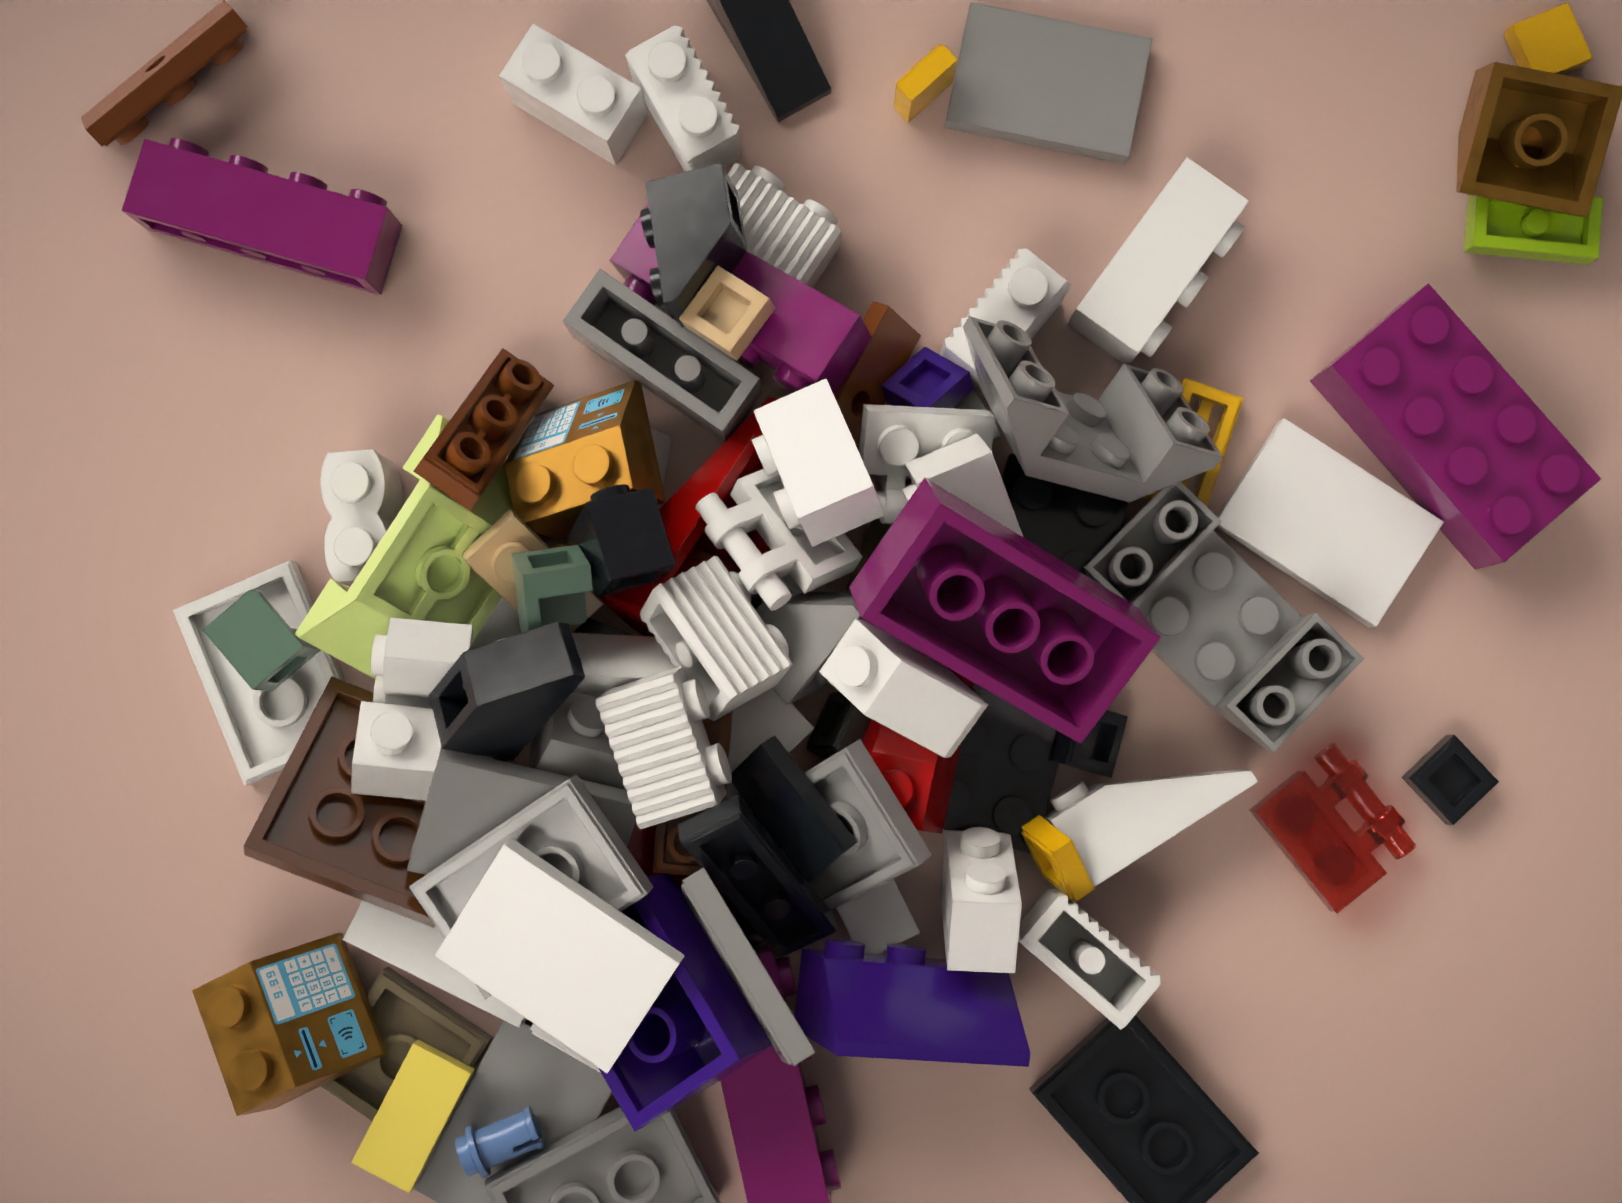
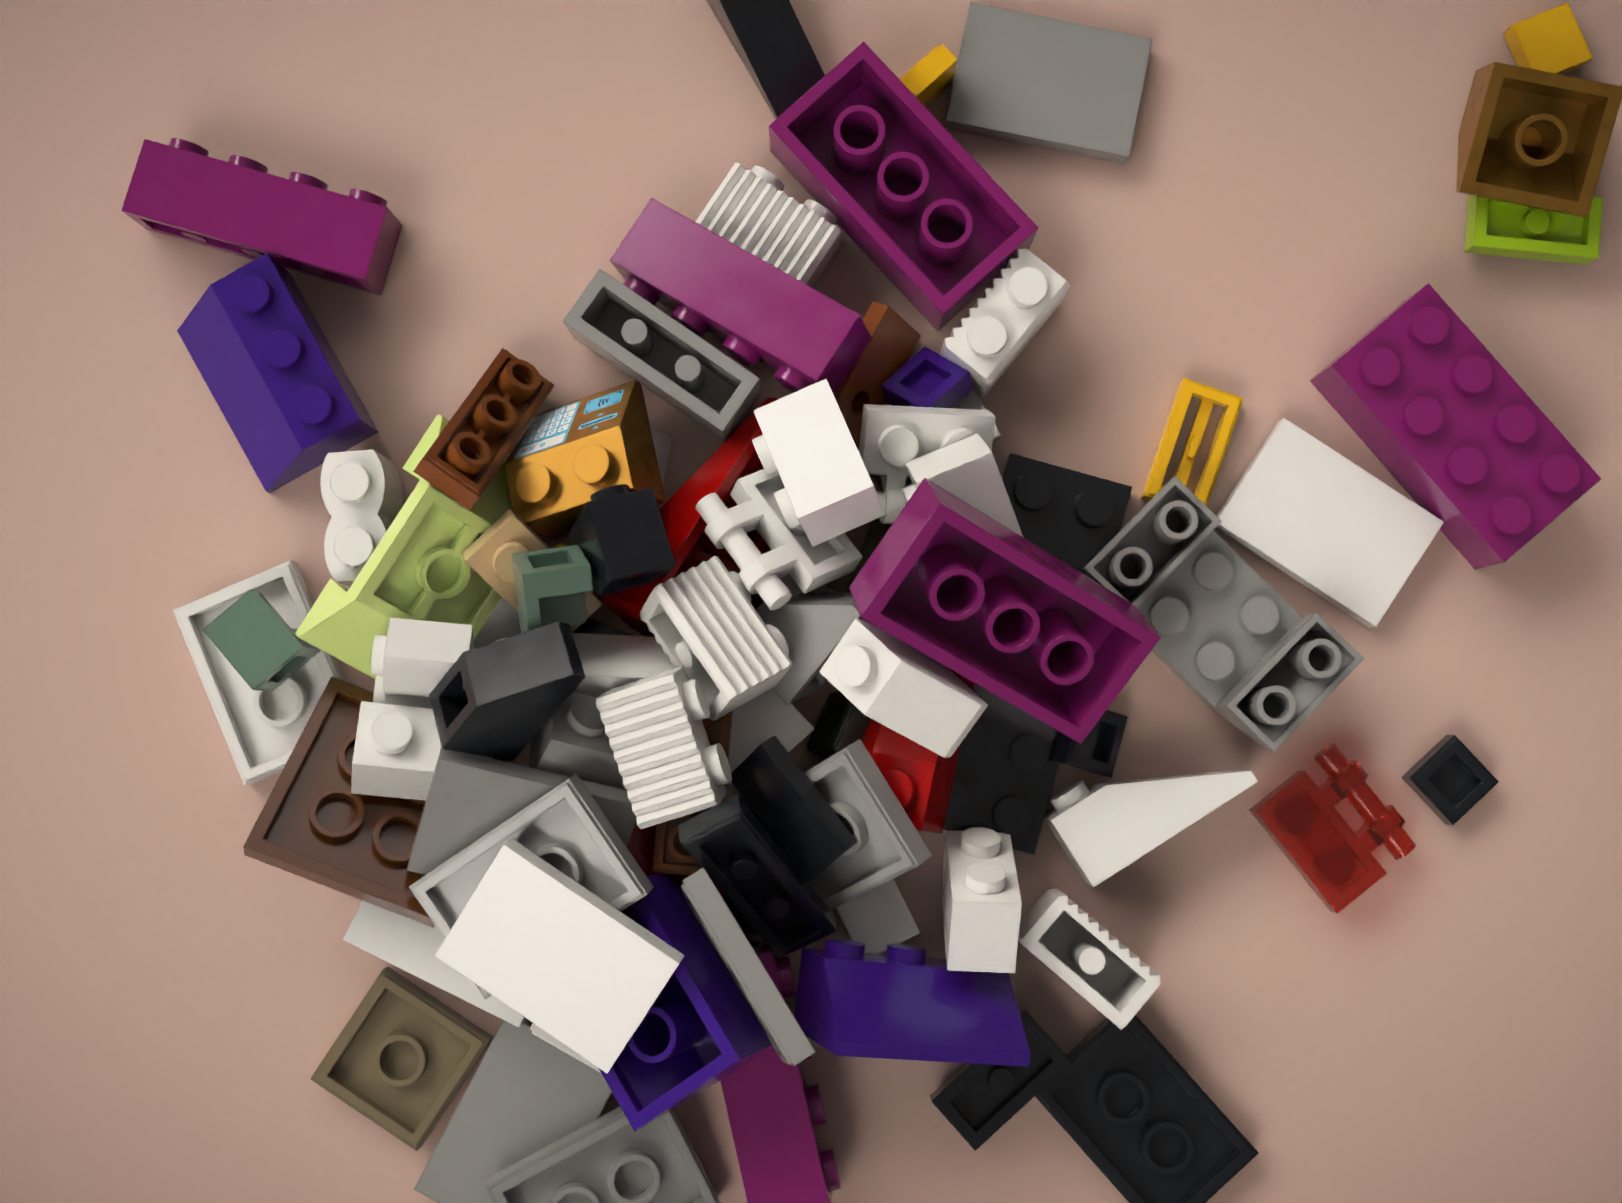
(166, 76): dark orange tile -> none
(273, 373): none -> dark purple slope
(289, 1023): pearl gold slope -> none
(413, 1116): light yellow tile -> none
(498, 1142): medium blue pin -> none
(574, 94): white brick -> none
(684, 101): white brick -> none
(694, 228): black slope -> none
(727, 313): tan plate -> none
(900, 185): none -> magenta brick
(986, 1096): none -> black plate
(1057, 858): yellow tile -> none
(1116, 446): light grey slope -> none
(1160, 264): white brick -> none

